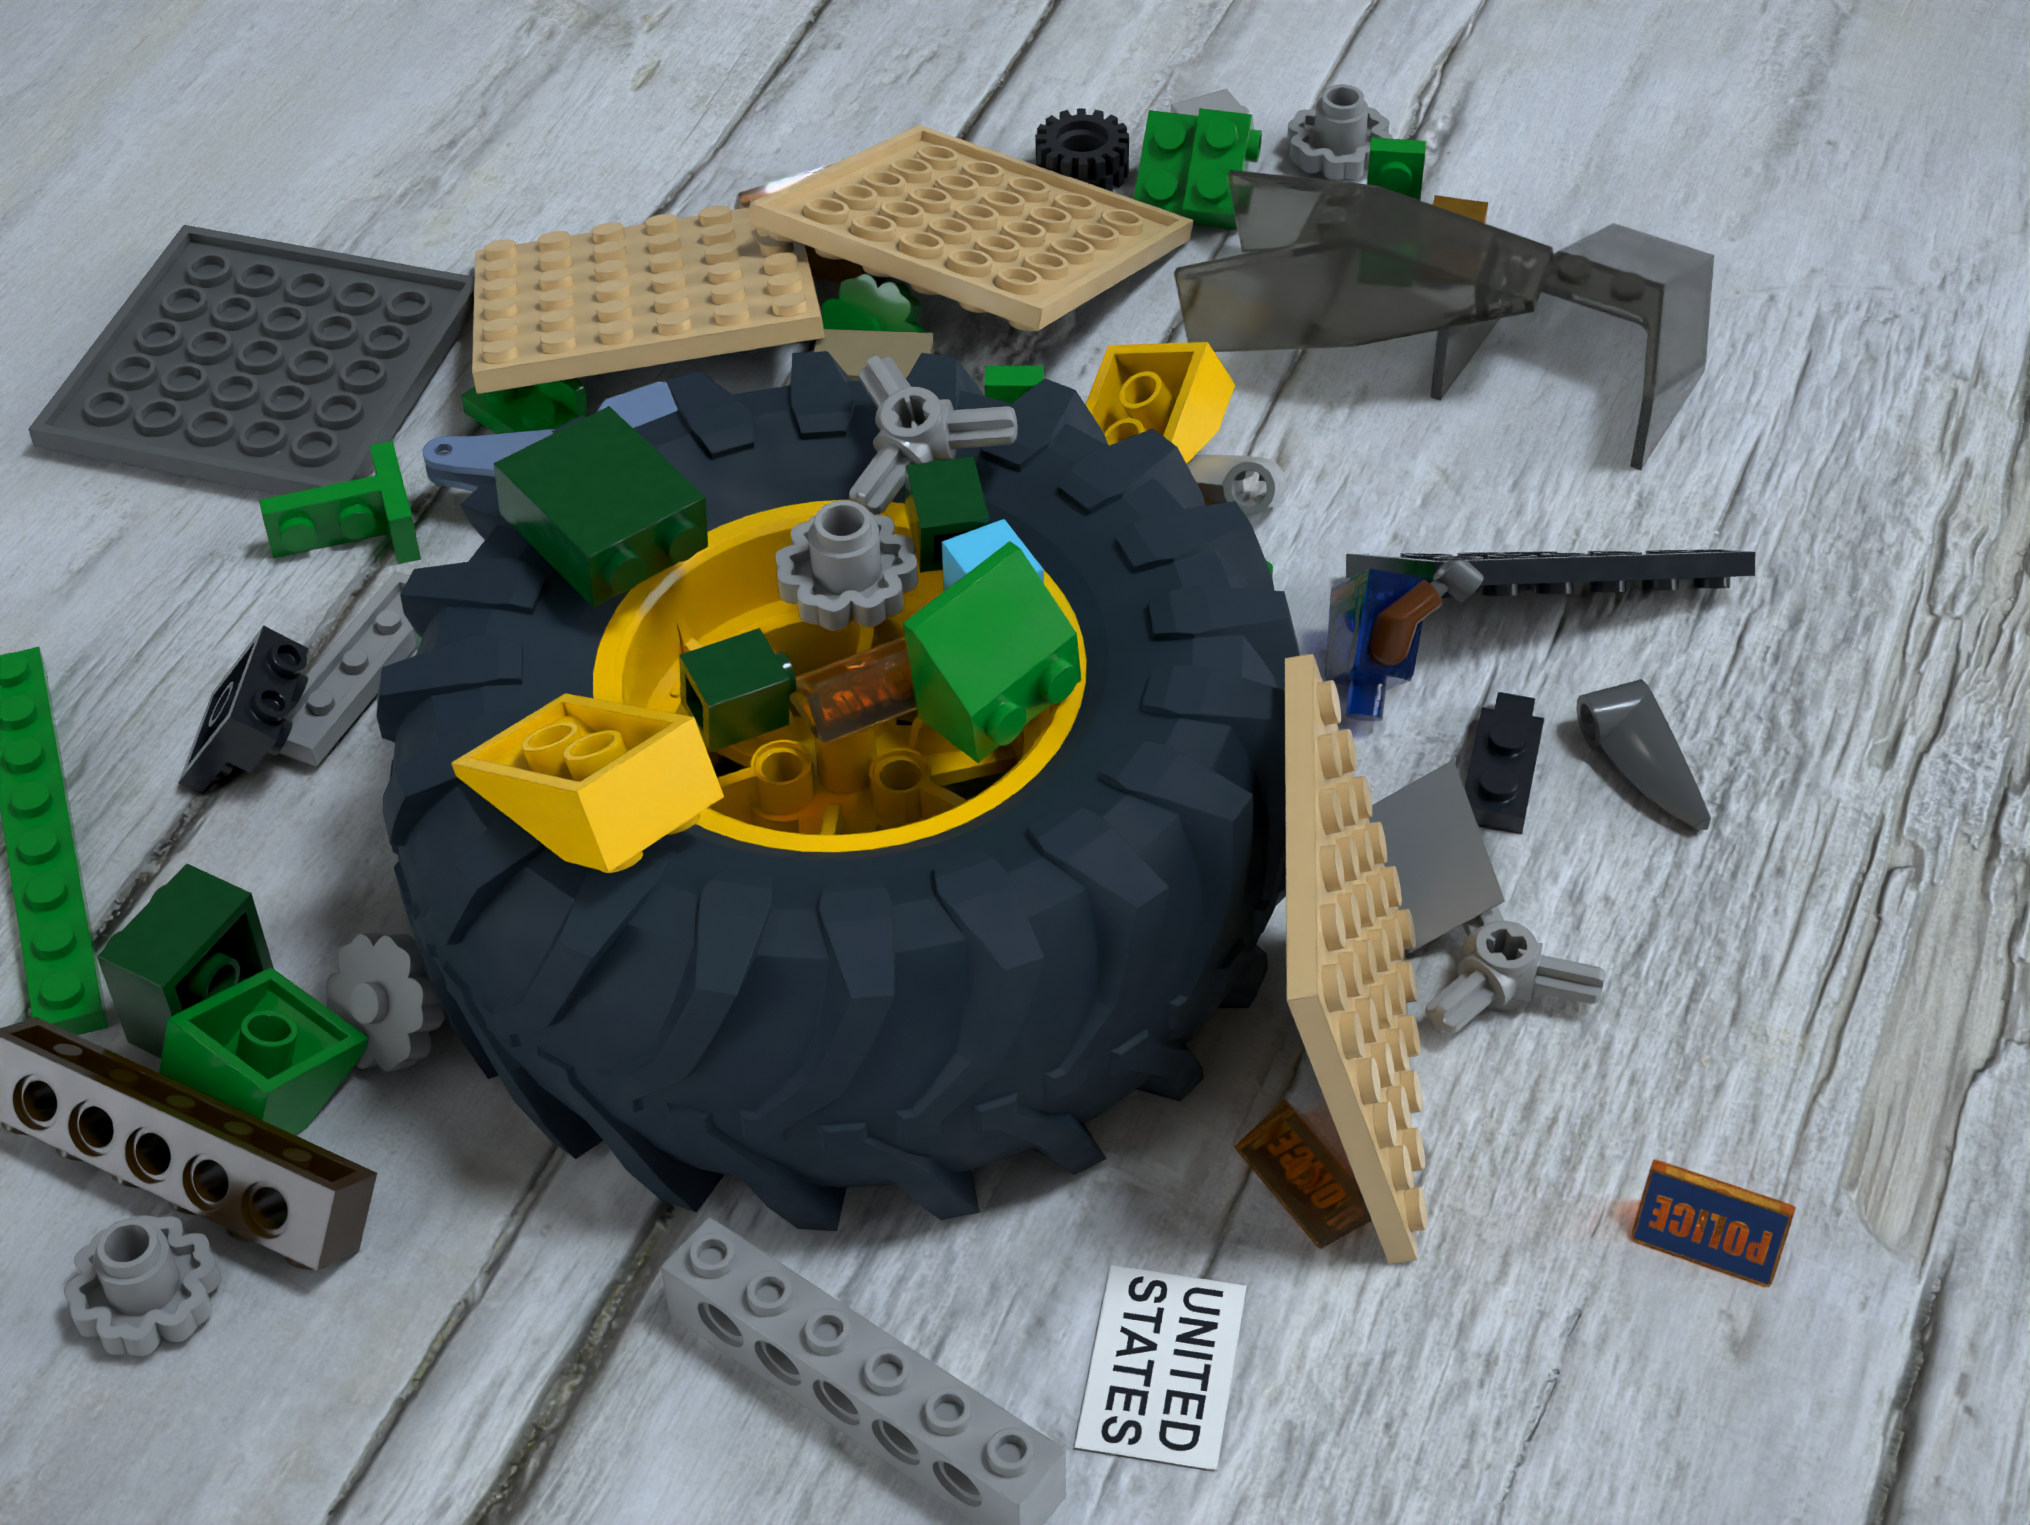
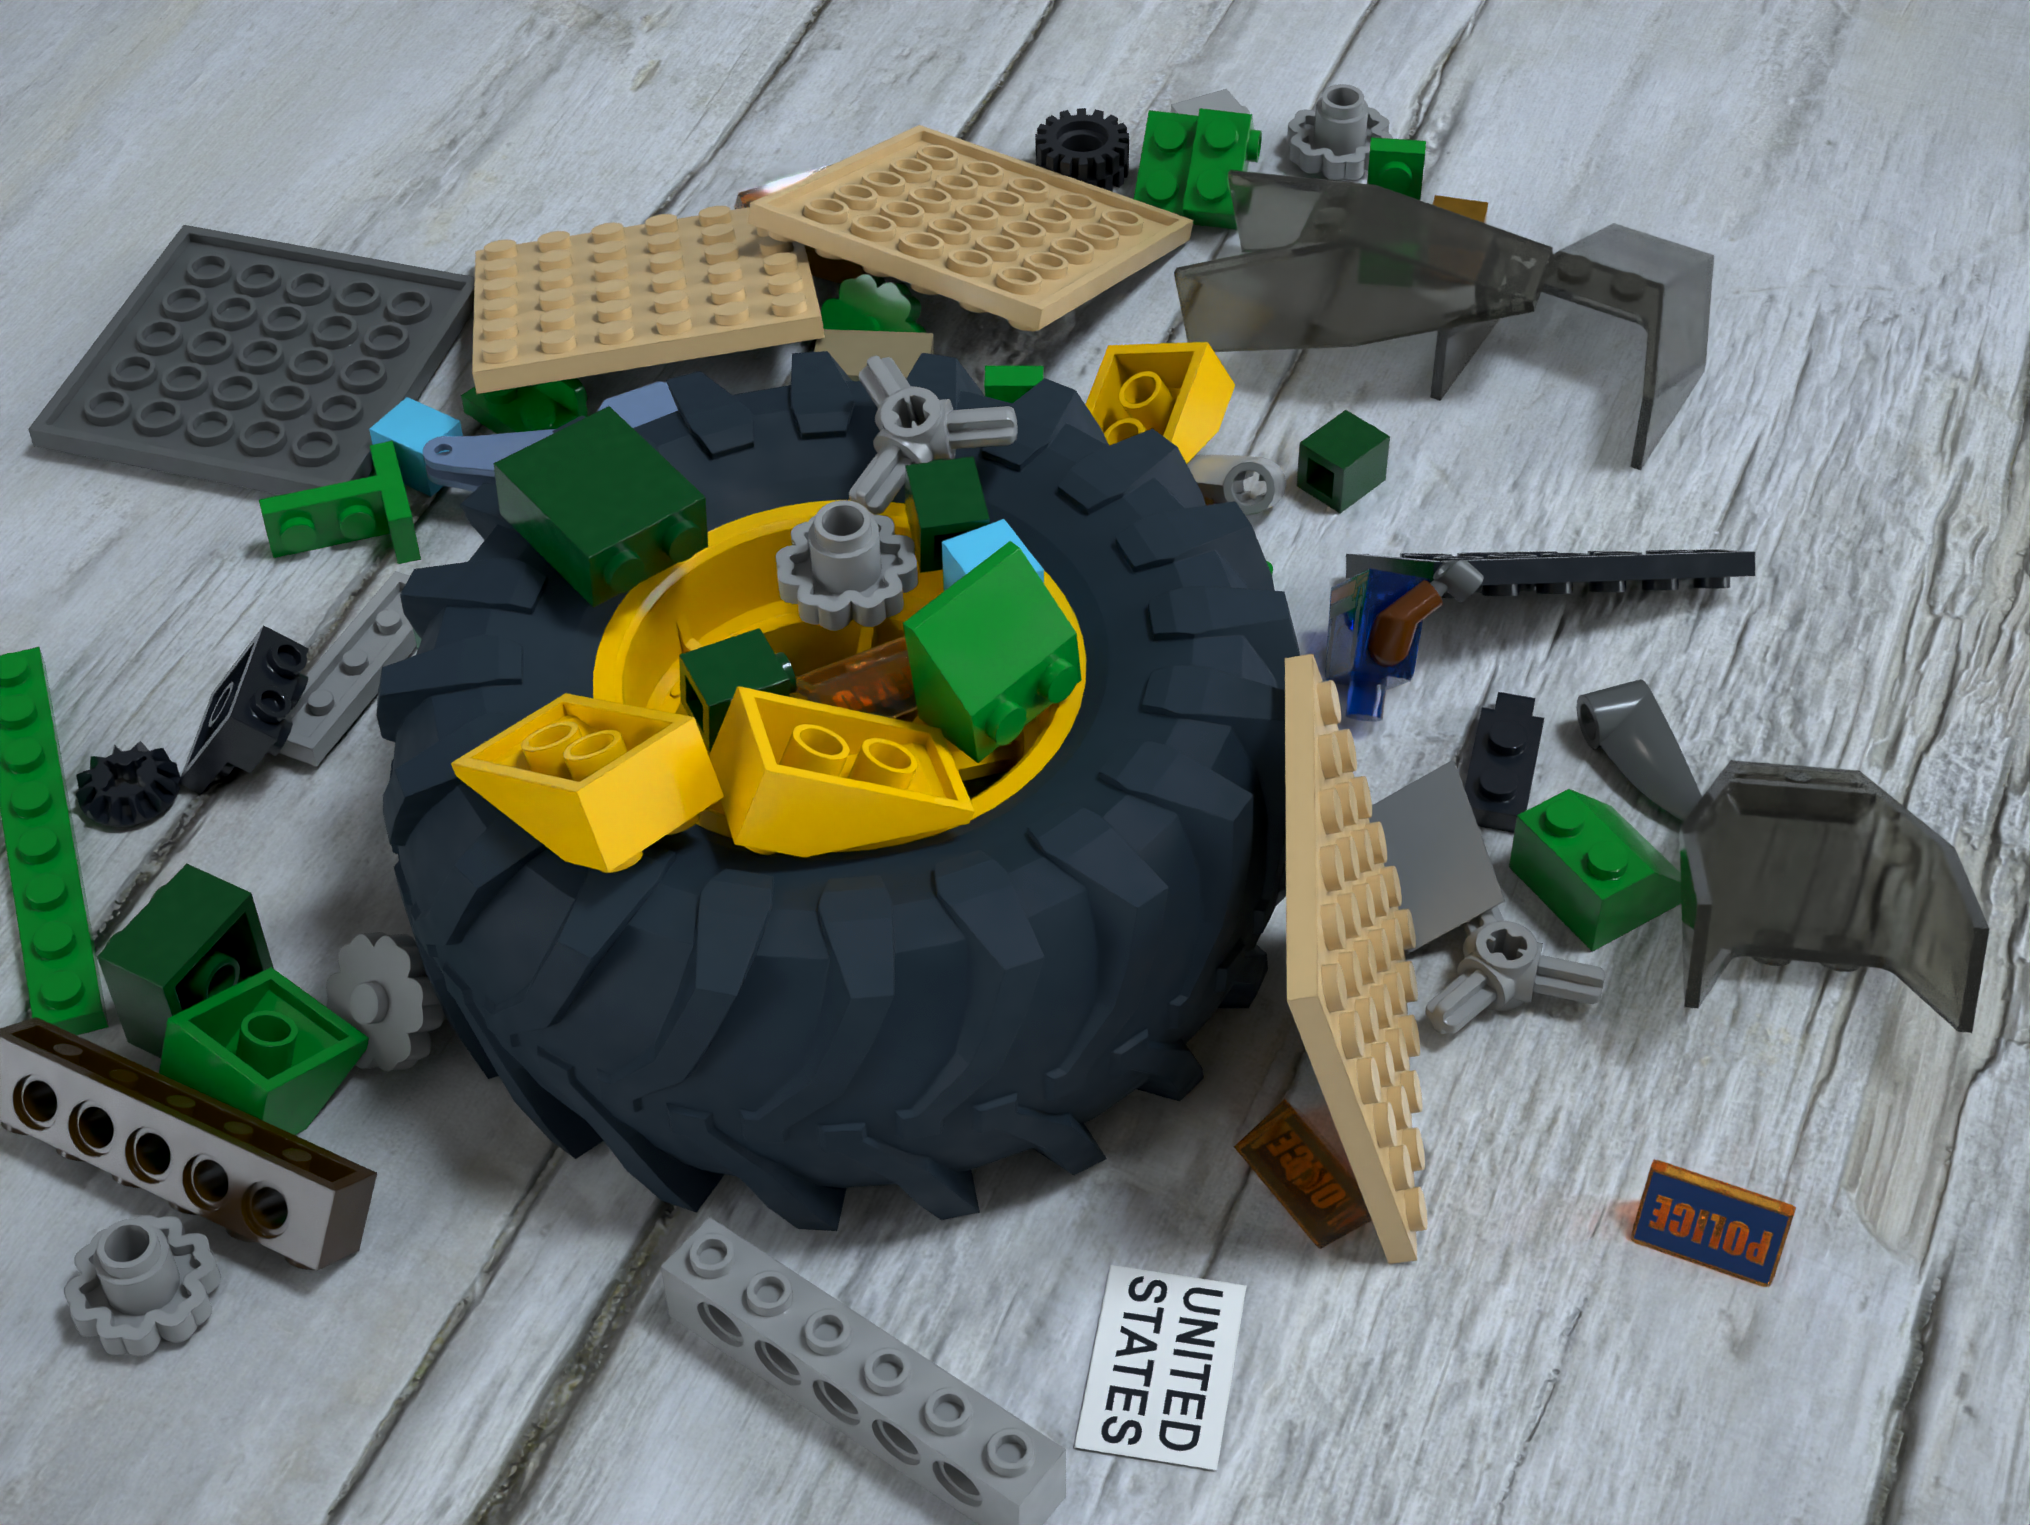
(128, 803): none -> black gear
(410, 428): none -> medium azure brick
(830, 776): none -> yellow slope
(1343, 461): none -> dark green brick
(1592, 867): none -> green slope
(1830, 875): none -> clear smoke windscreen

